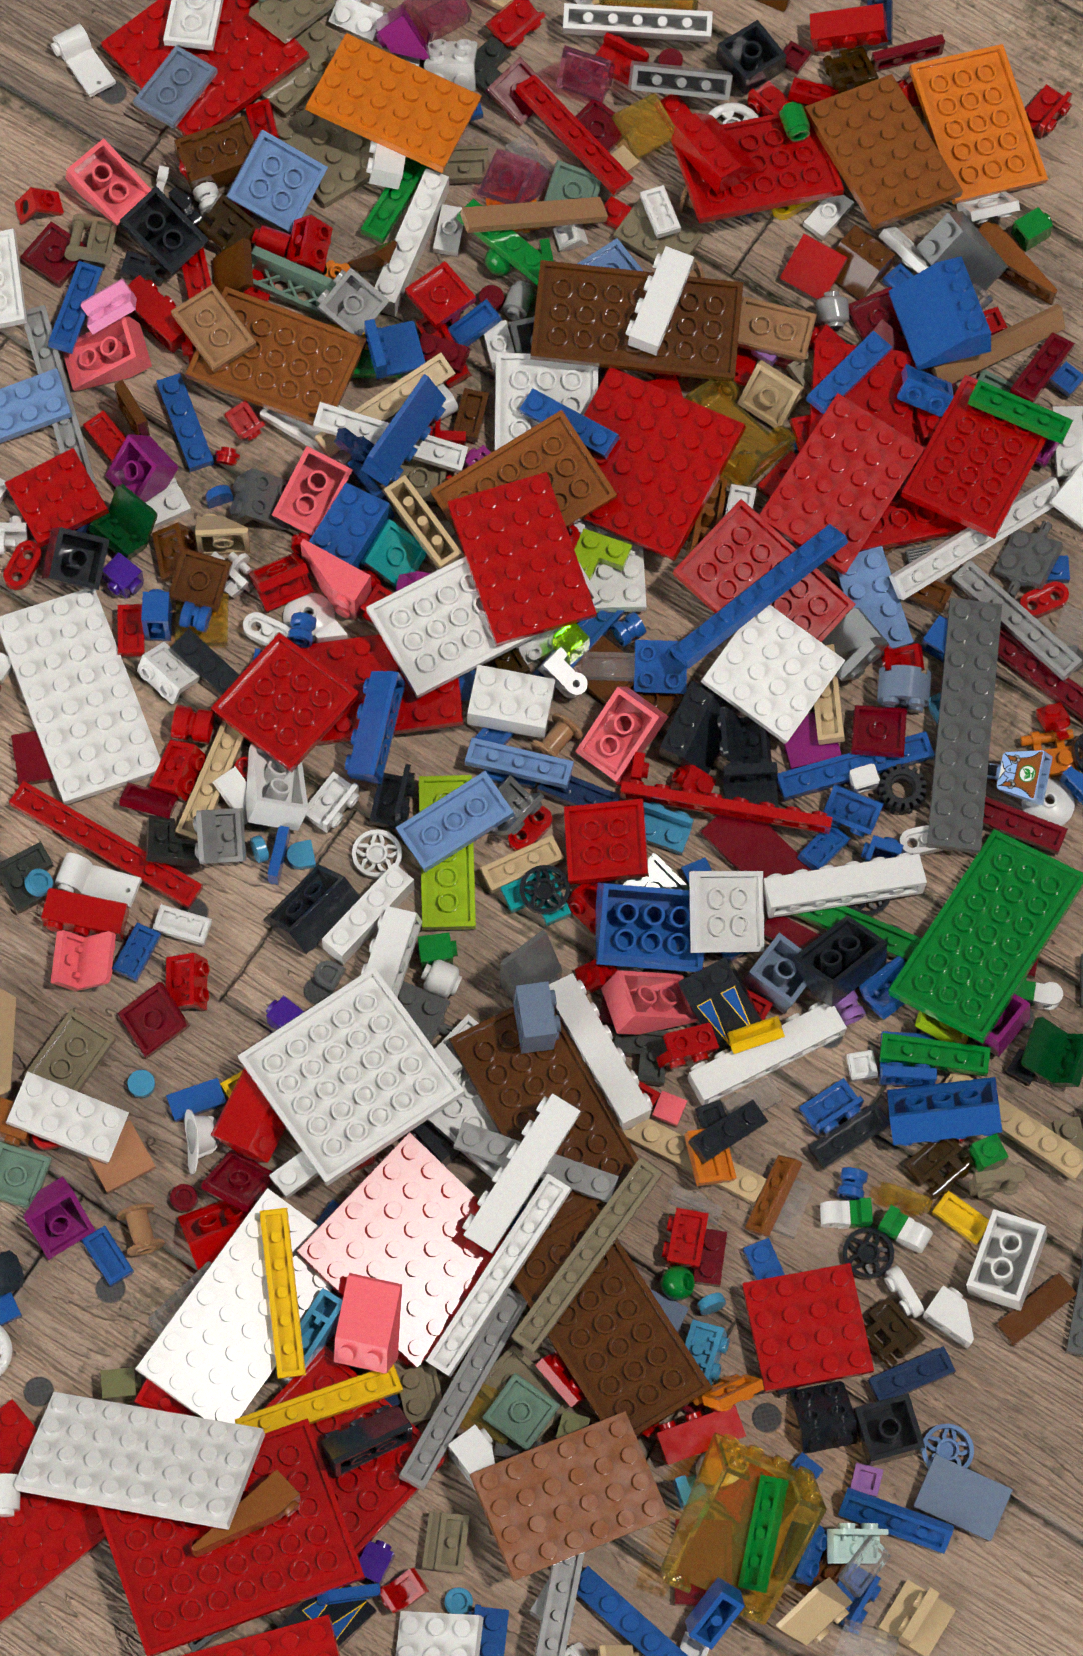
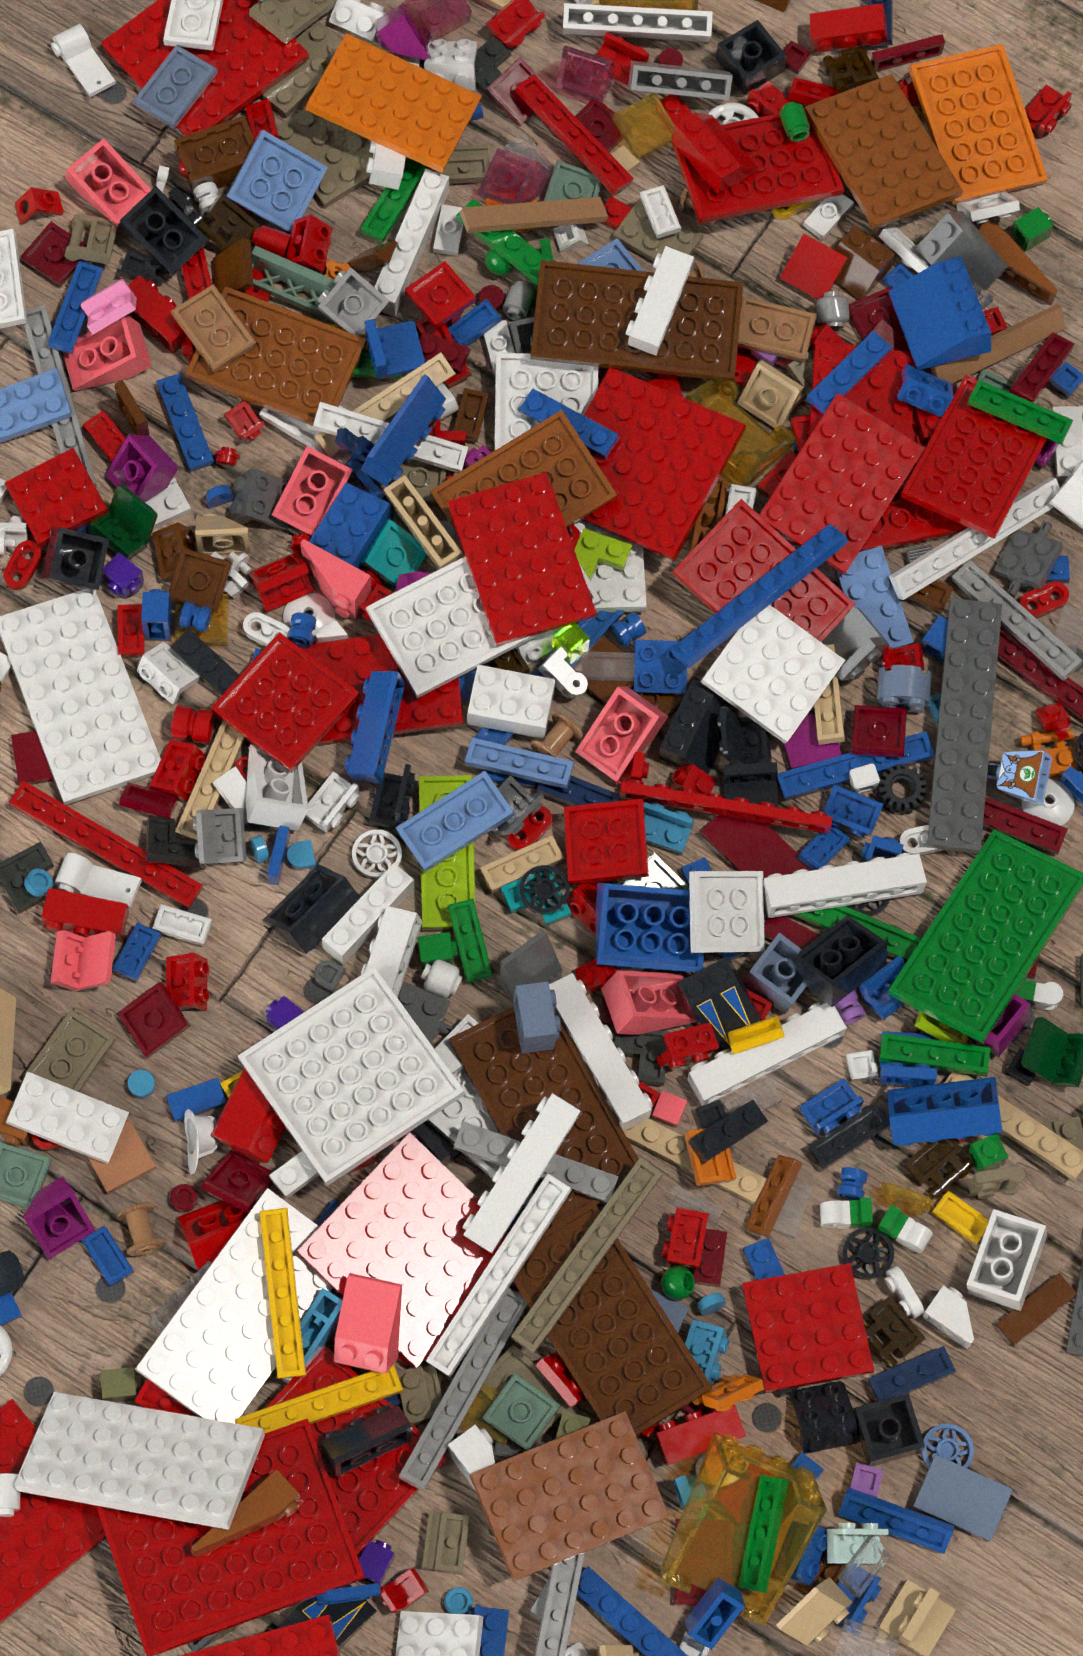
(470, 940): none -> green tile

